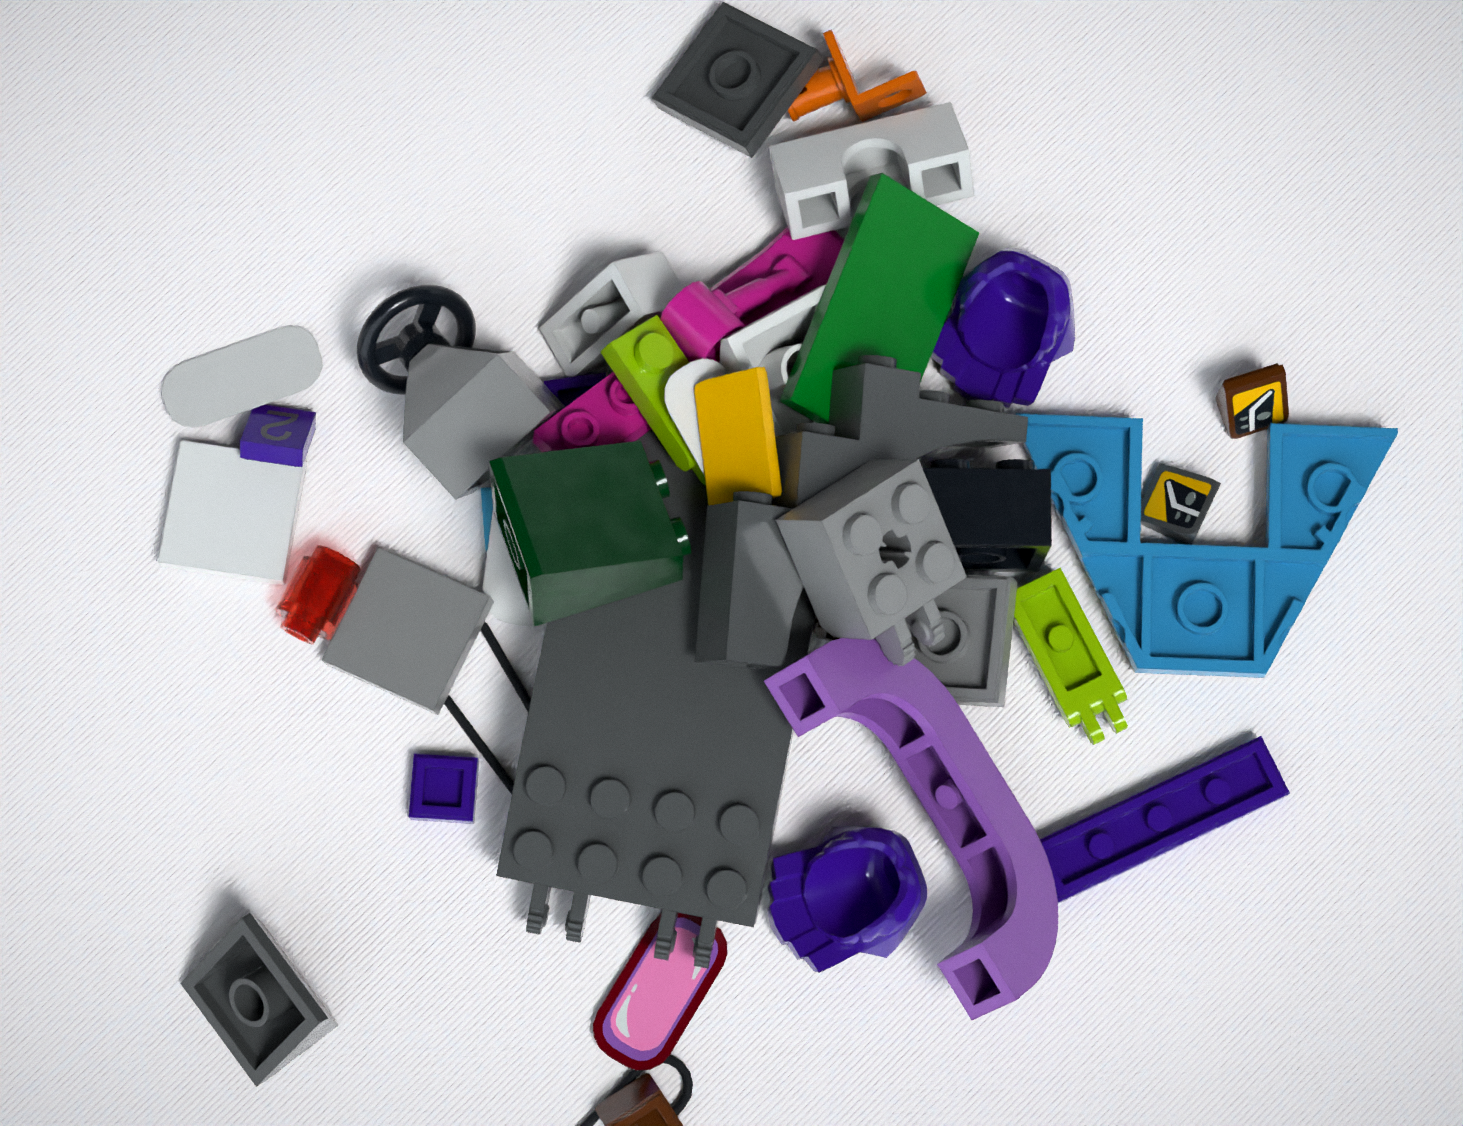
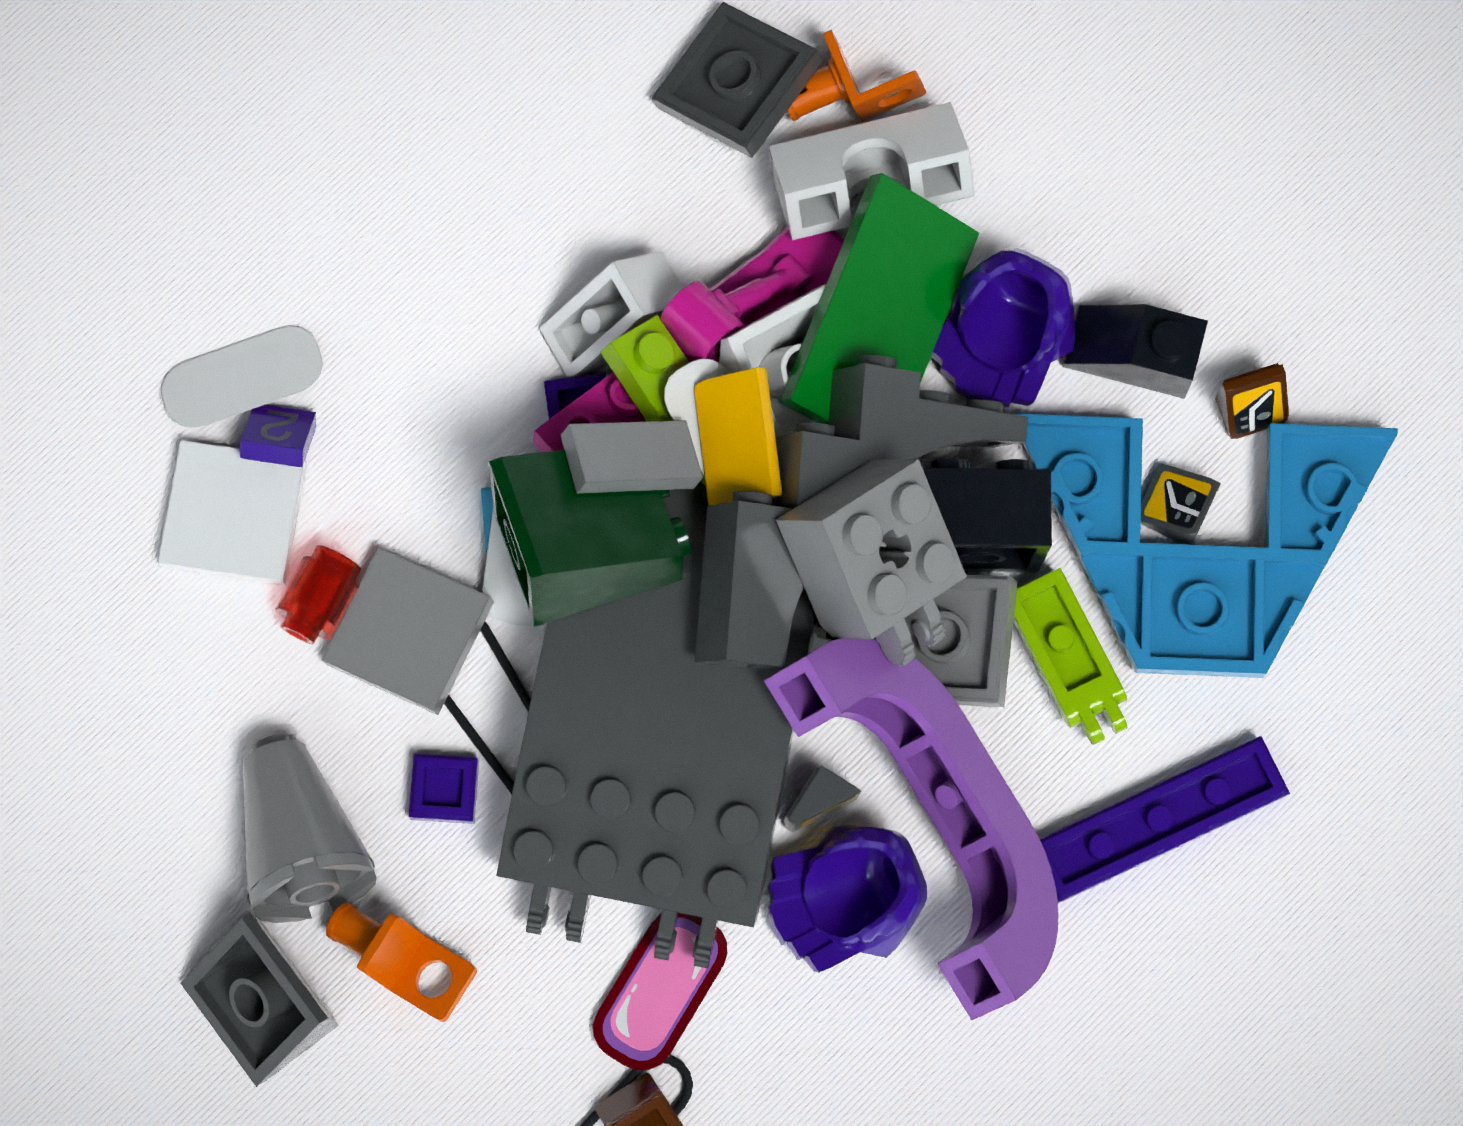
(297, 836): none -> light grey cone
(397, 955): none -> orange bracket
(458, 398): light grey piece -> none
(631, 456): none -> light grey tile
(820, 796): none -> dark grey slope
(1138, 346): none -> black slope

